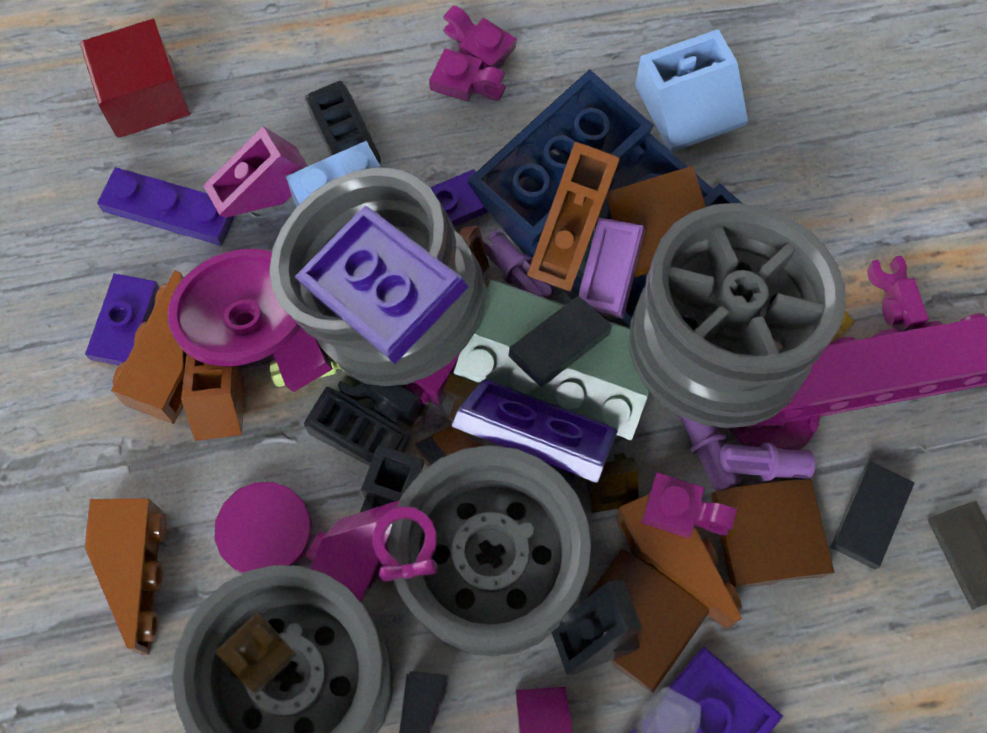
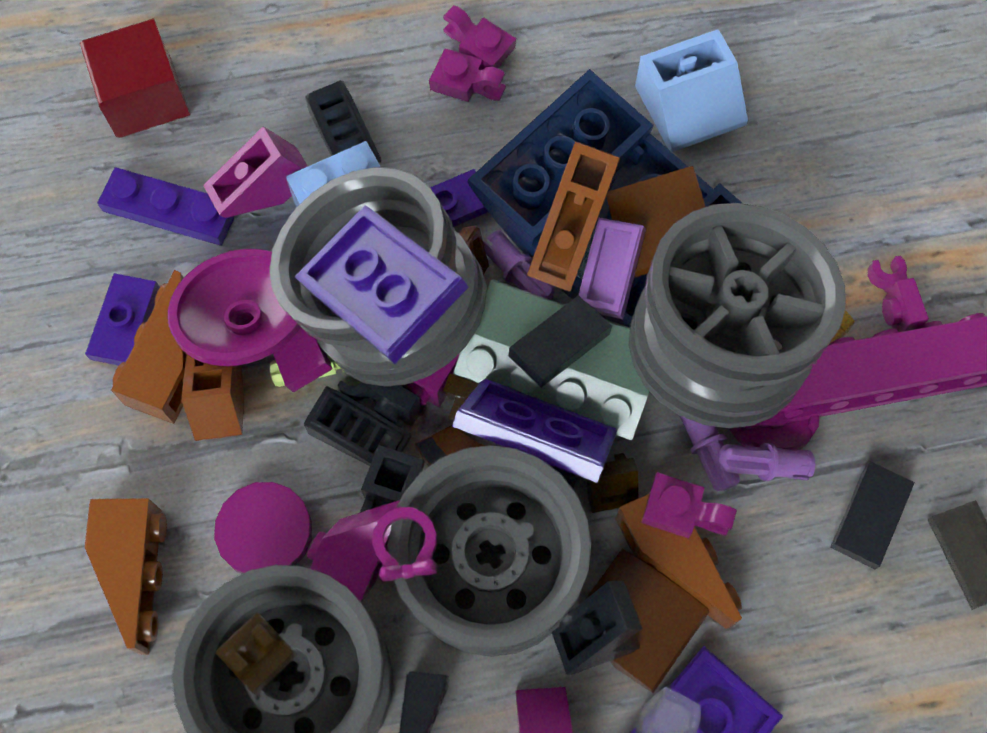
(774, 534): reddish brown slope -> none

